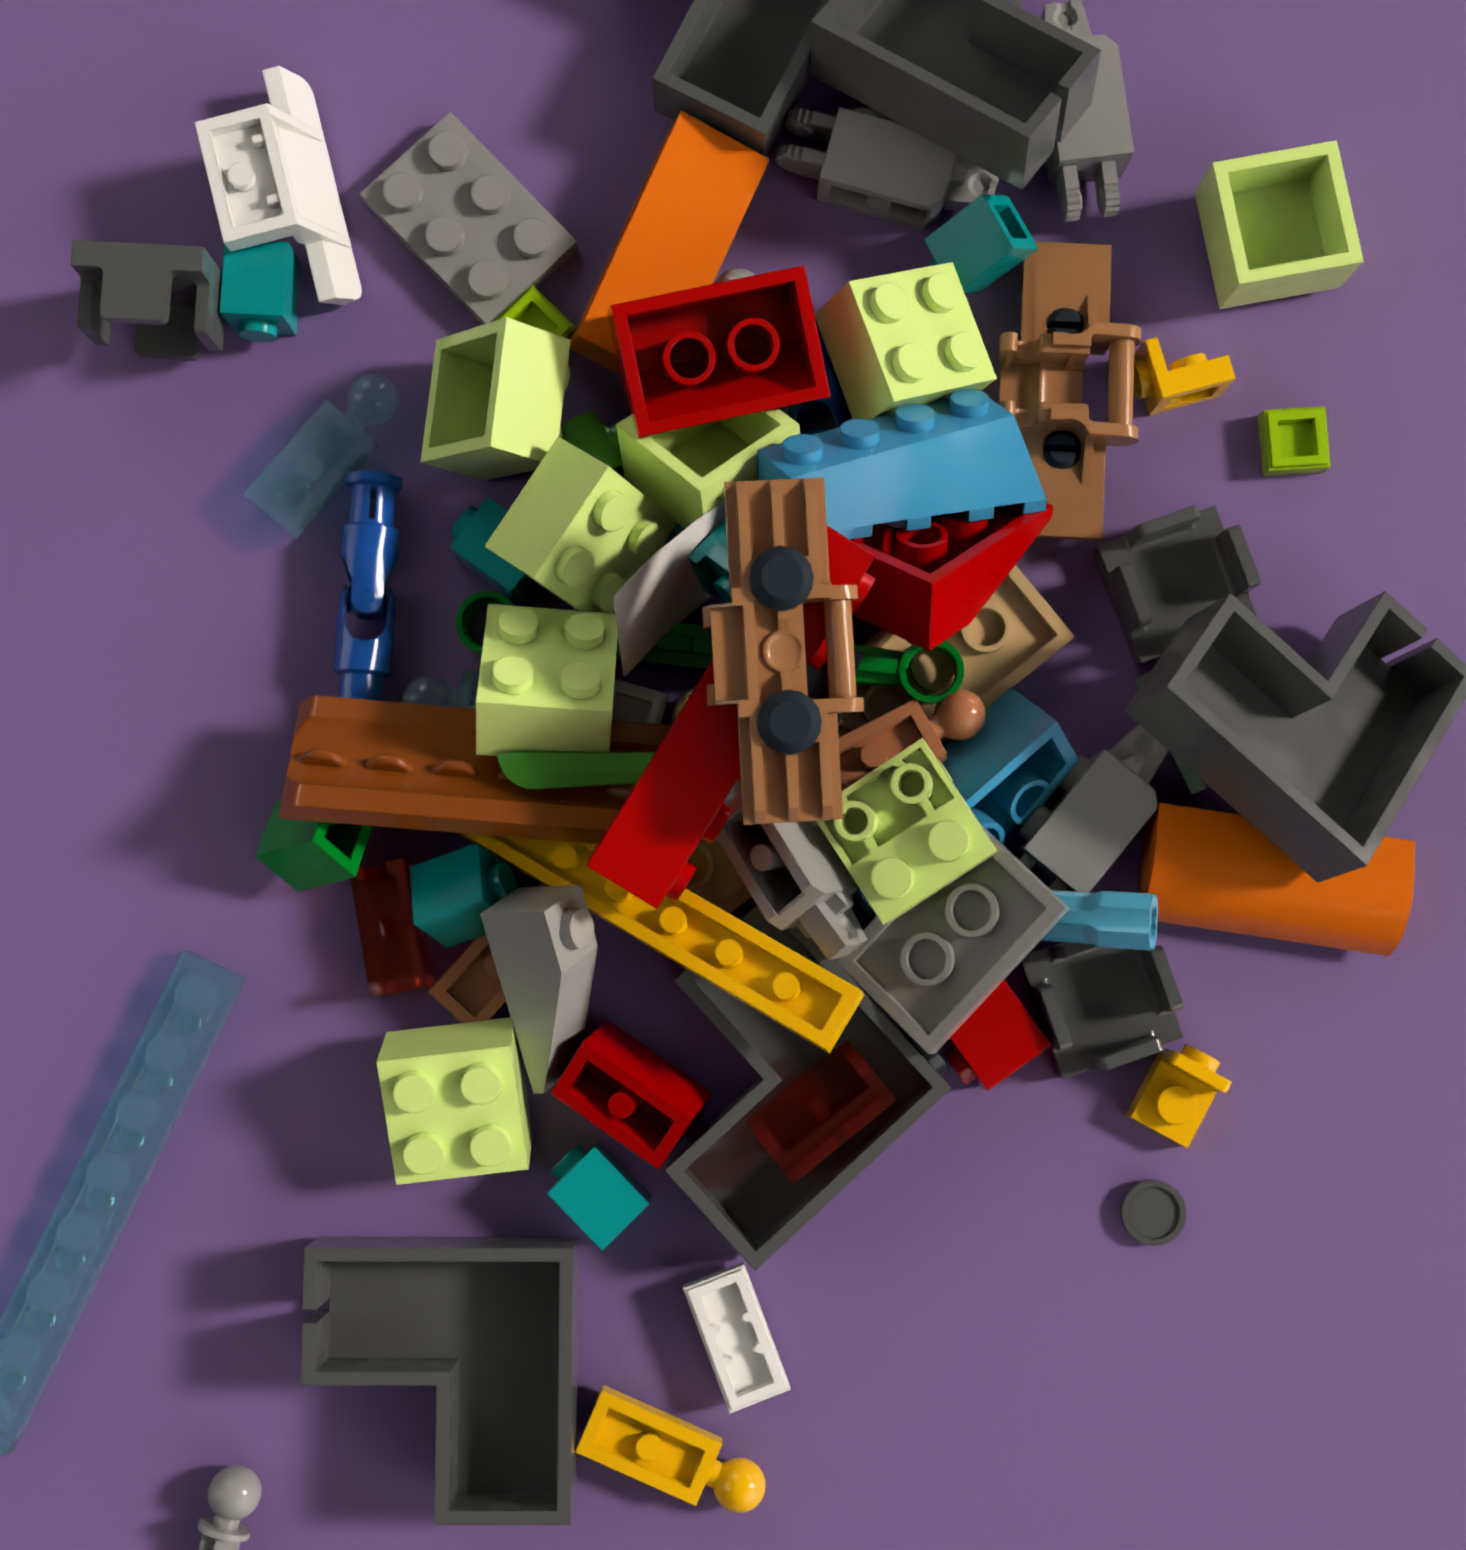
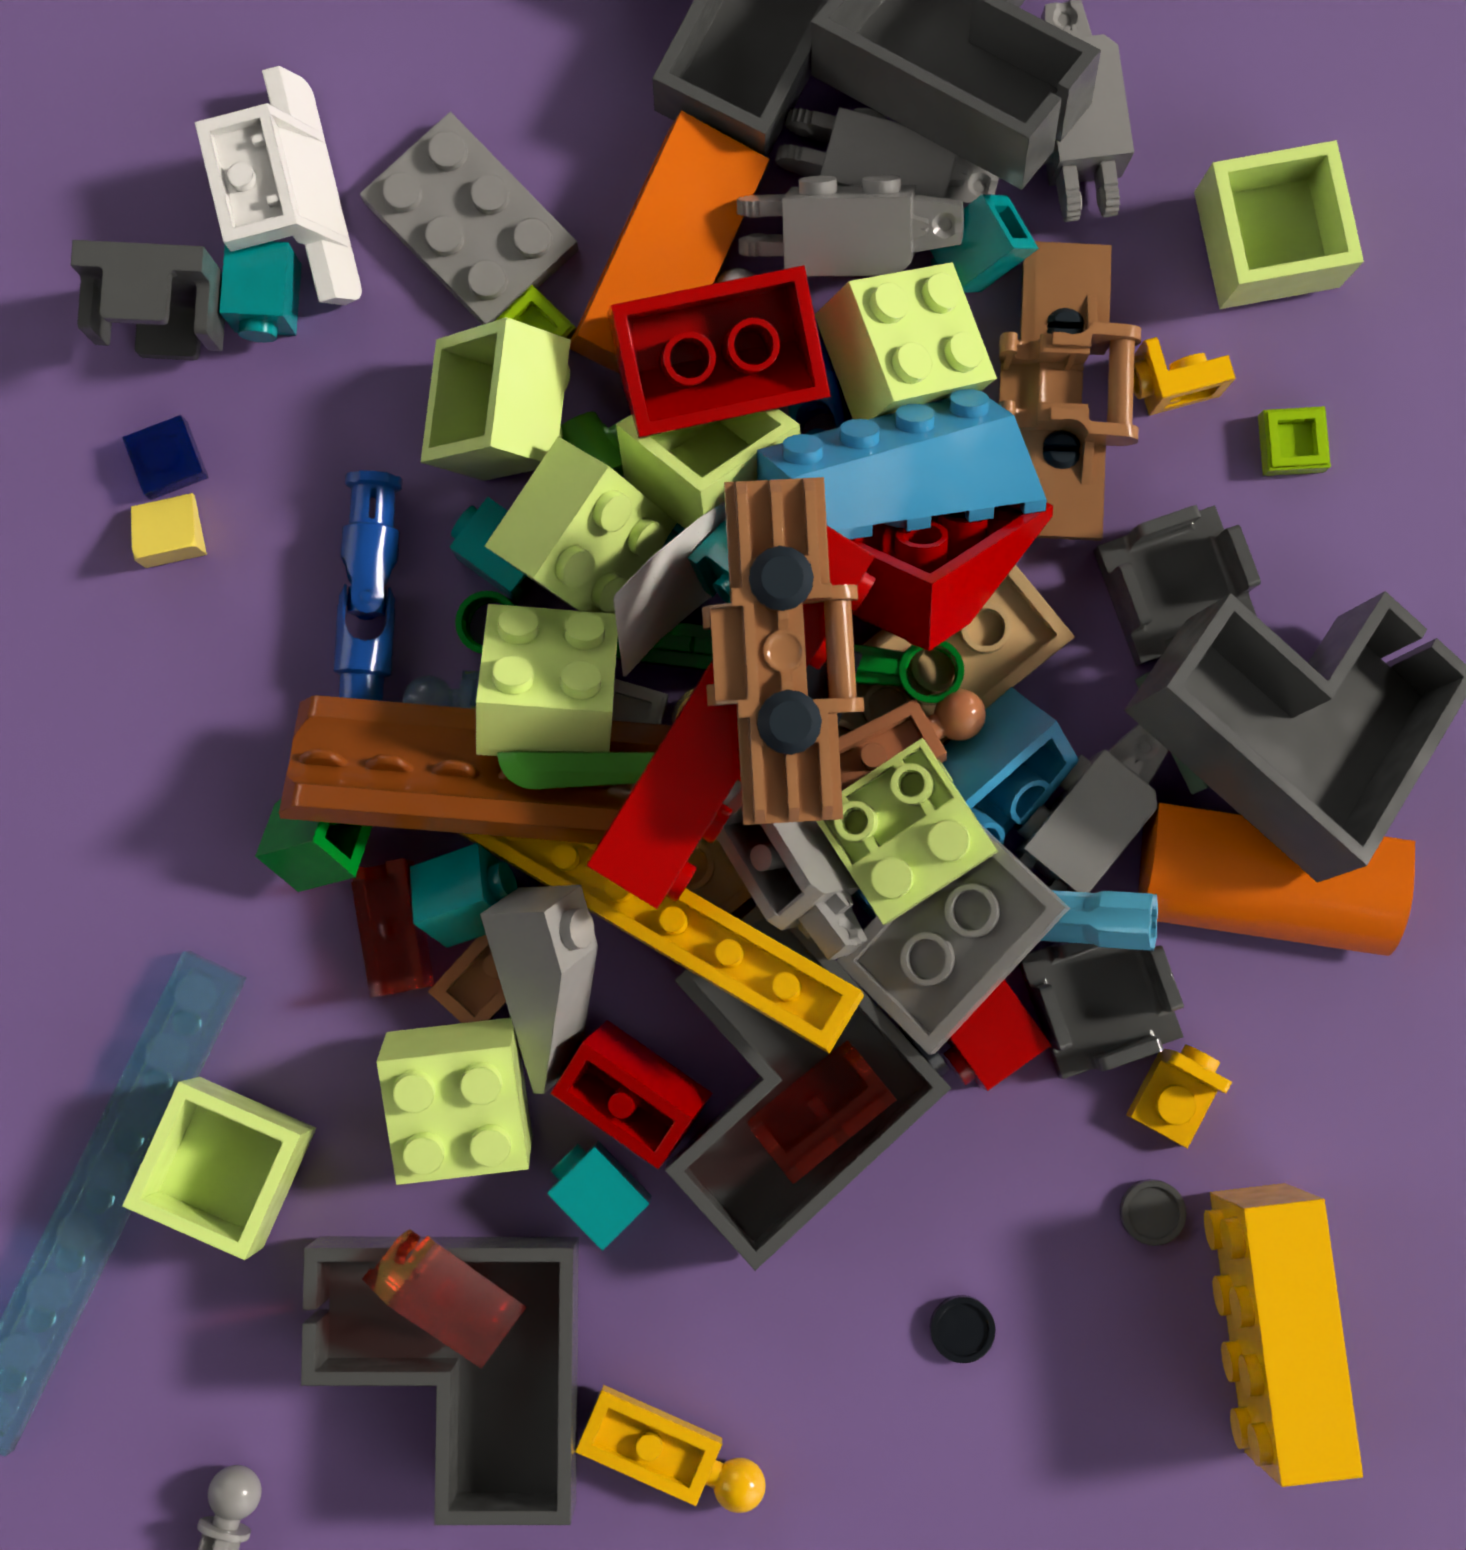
(165, 457): none -> clear blue plate
(166, 531): none -> light yellow slope
(219, 1167): none -> yellowish green piece
(321, 454): clear light blue plate -> none
(444, 1296): none -> clear red hinge
(736, 1337): white plate -> none
(852, 227): none -> light grey hinge
(962, 1329): none -> black piece
(1283, 1333): none -> yellow brick

